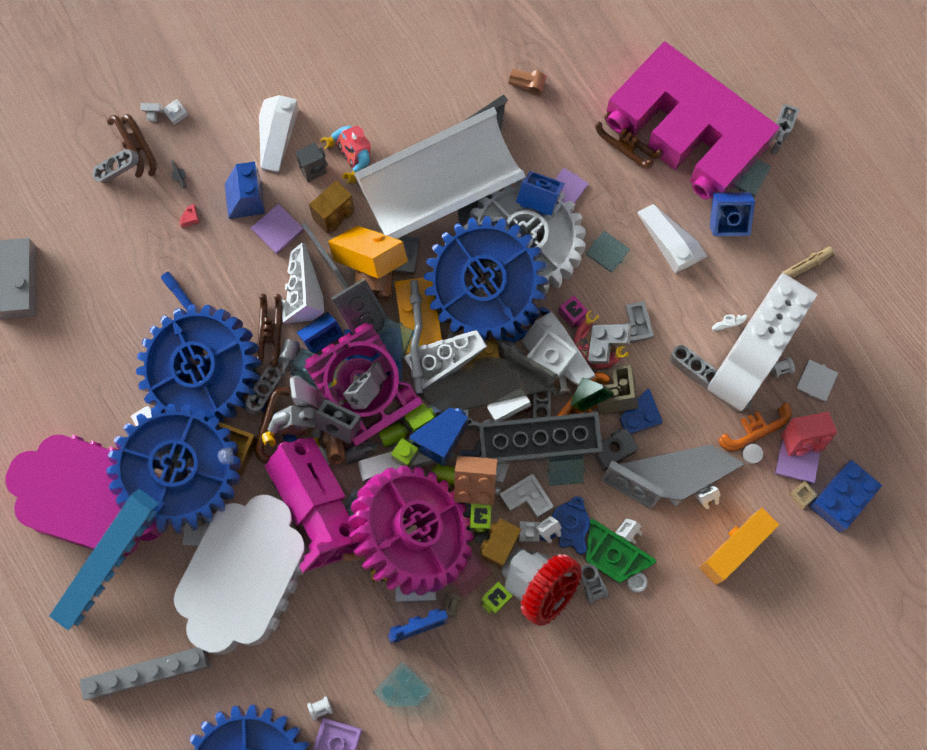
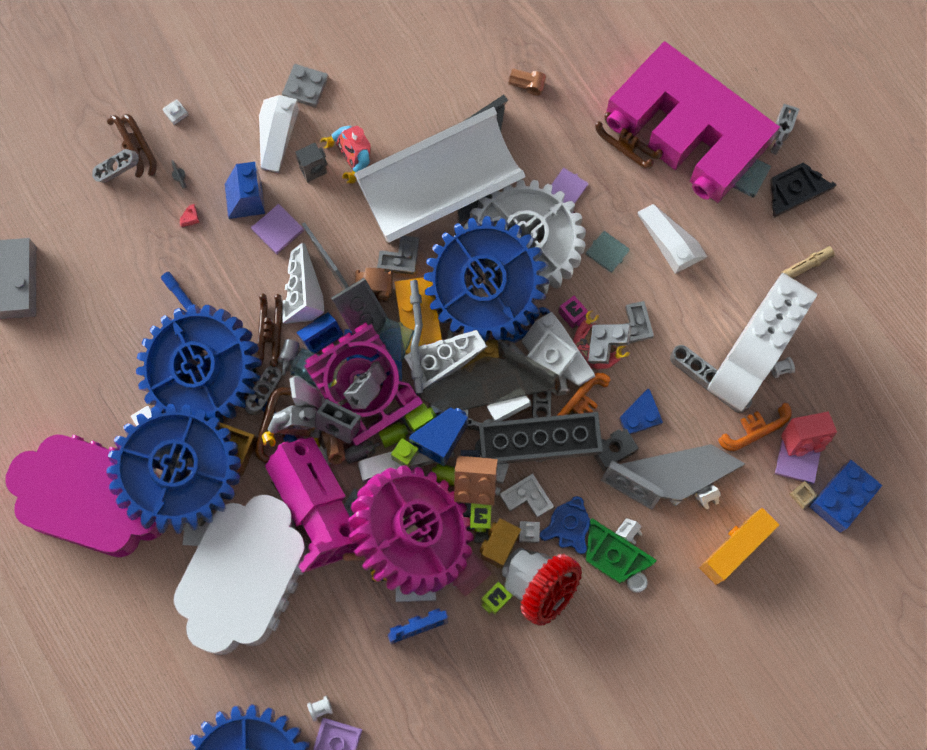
(104, 558): dark azure brick -> none
(144, 673): light grey brick -> none
(151, 110): white tile -> none
(226, 455): clear hinge -> none
(305, 85): none -> light grey plate
(332, 207): pearl gold brick -> none
(368, 251): light orange brick -> none
(402, 688): clear light blue plate -> none
(451, 604): dark tan bush -> none
(539, 193): blue slope -> none
(548, 527): white tile -> none
(566, 471): clear light blue piece -> none
(589, 394): dark green slope -> none
(593, 585): light grey piece -> none
(624, 391): dark tan brick -> none
(729, 321): white piece -> none
(732, 214): blue brick -> none
(752, 454): white tile -> none
(797, 187): none -> black wing
(817, 380): white piece -> none

